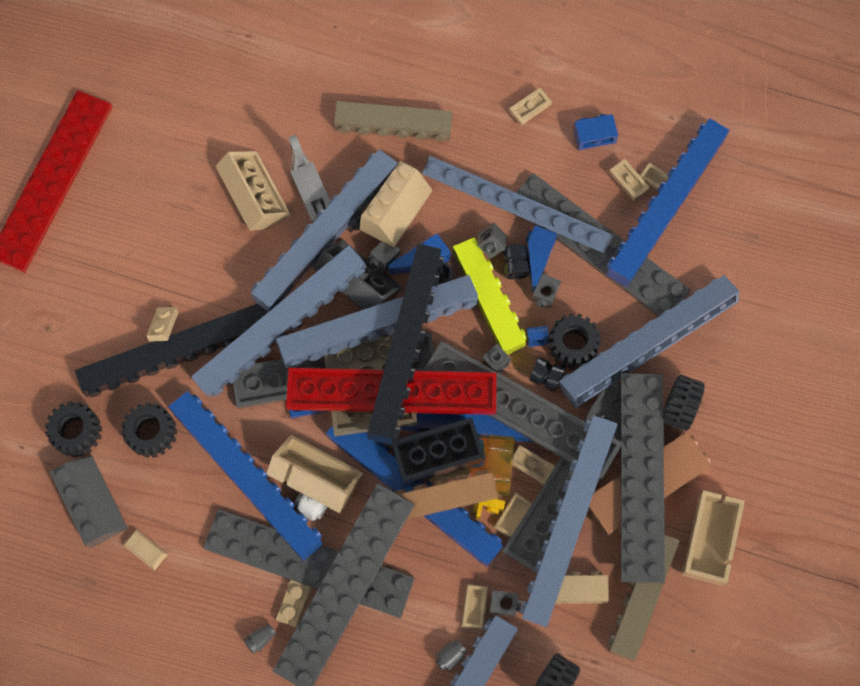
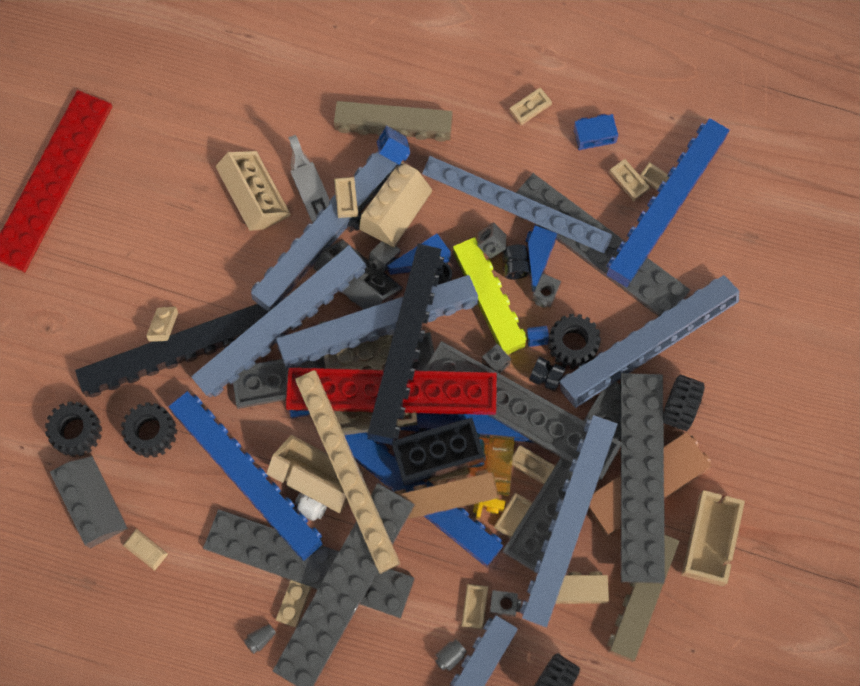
(346, 197): none -> tan tile
(347, 472): none -> tan plate
(393, 145): none -> blue brick

